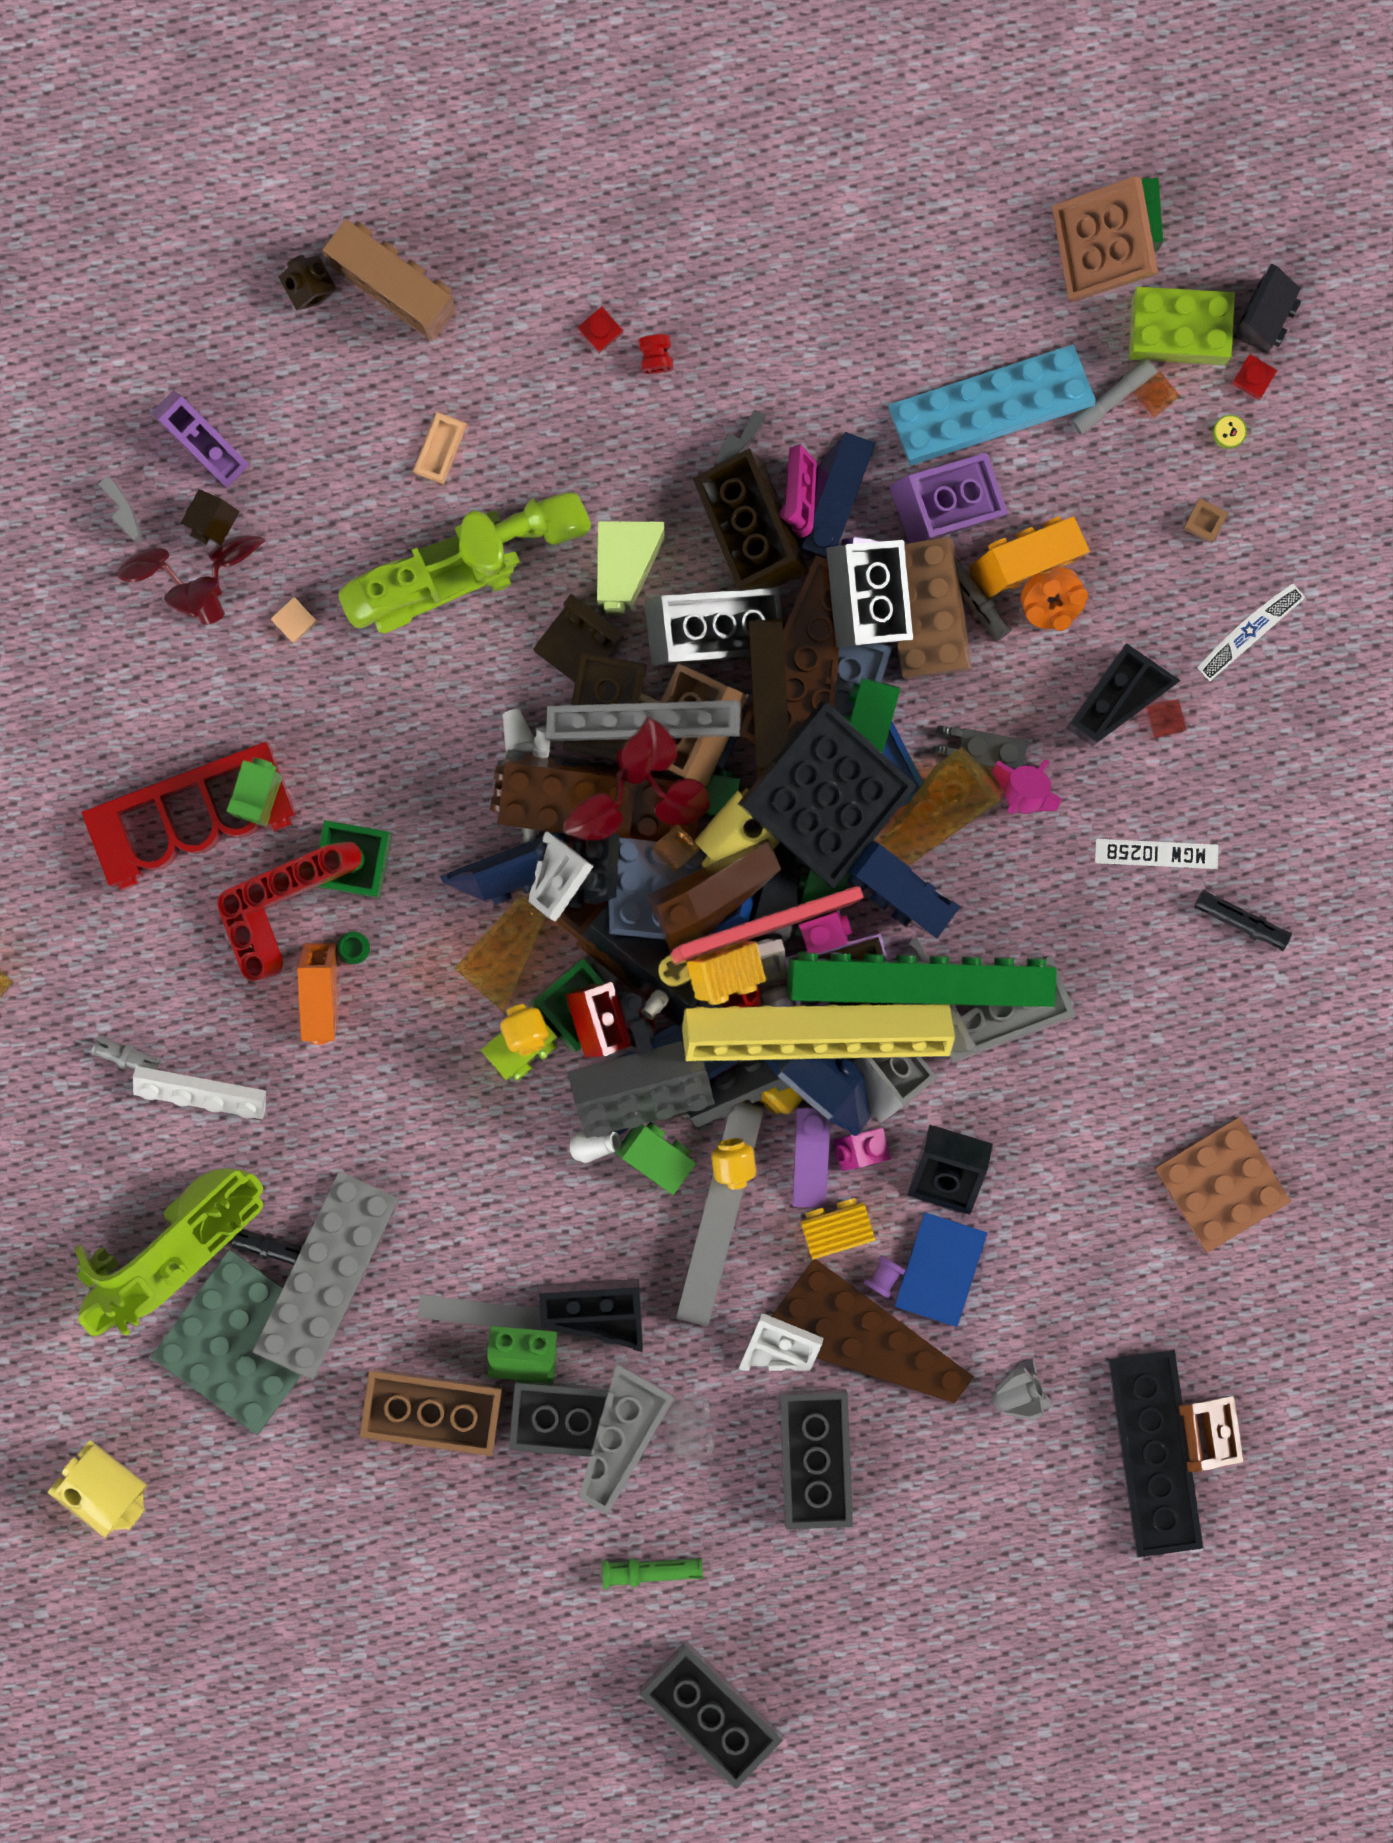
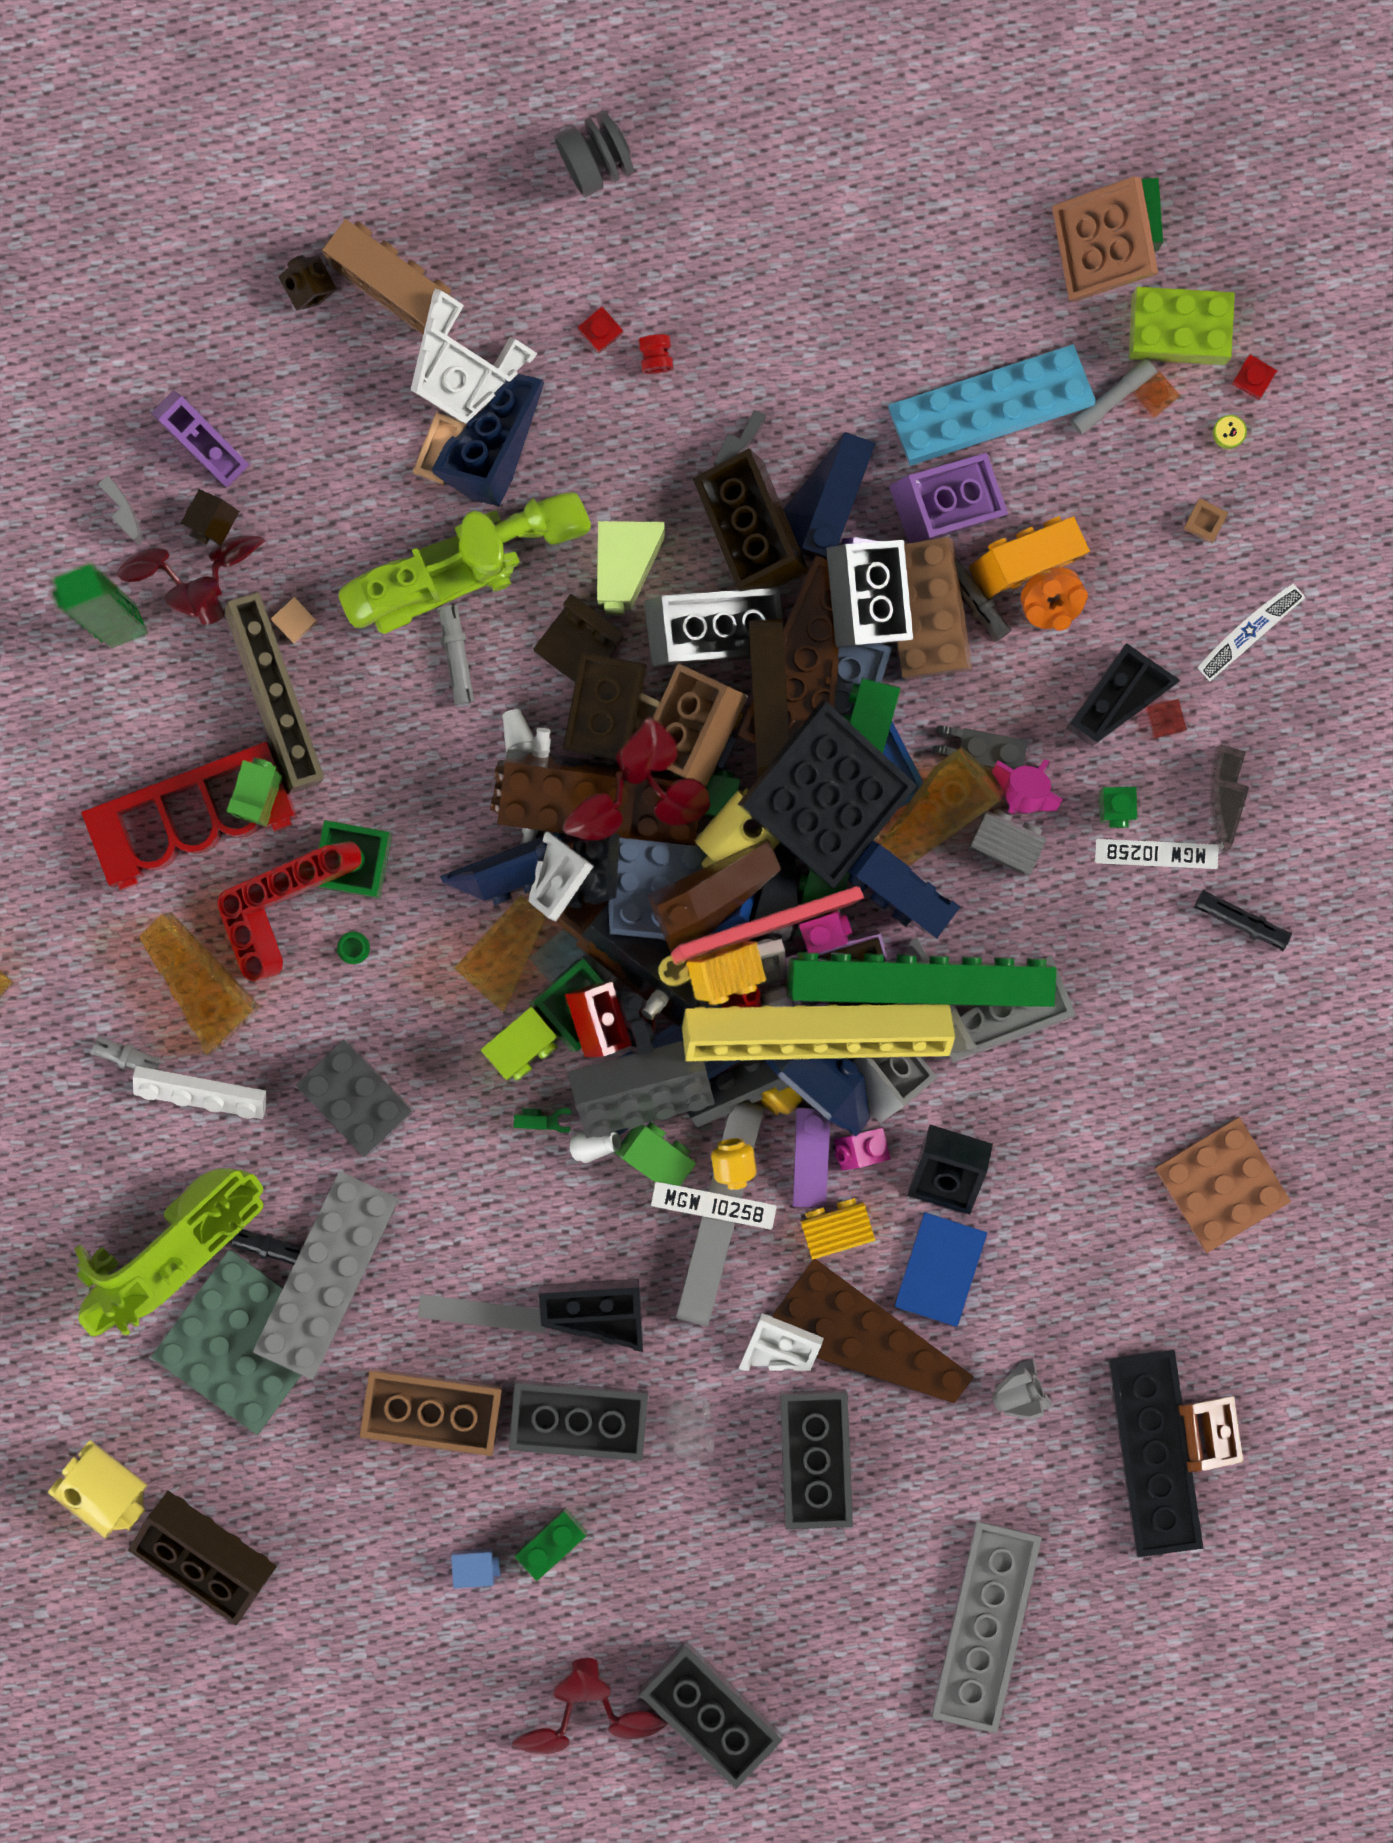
(98, 605): none -> green brick
(202, 1557): none -> dark brown slope
(203, 988): none -> clear yellow wedge
(273, 693): none -> dark tan brick
(318, 992): orange slope -> none
(355, 1098): none -> dark grey brick
(452, 374): none -> white wing
(453, 640): none -> light grey pin
(474, 1568): none -> medium blue brick
(488, 450): none -> dark blue wedge
(521, 1354): bright green hips -> none
(524, 1030): yellow head -> none
(533, 1120): none -> green plate
(551, 1544): none -> green brick
(557, 955): none -> clear light blue plate
(585, 1685): none -> dark red plant
(594, 153): none -> dark grey wheel
(624, 720): light grey plate -> none
(625, 1429): light grey wing -> none
(636, 1572): bright green pin -> none
(676, 848): clear orange plate -> none
(713, 1205): none -> white sticker
(800, 491): dark pink plate -> none
(884, 1276): medium lavender bush -> none
(986, 1626): none -> light grey plate
(1008, 842): none -> light grey brick
(1118, 806): none -> green brick
(1226, 794): none -> clear smoke slope
(1268, 310): black slope -> none

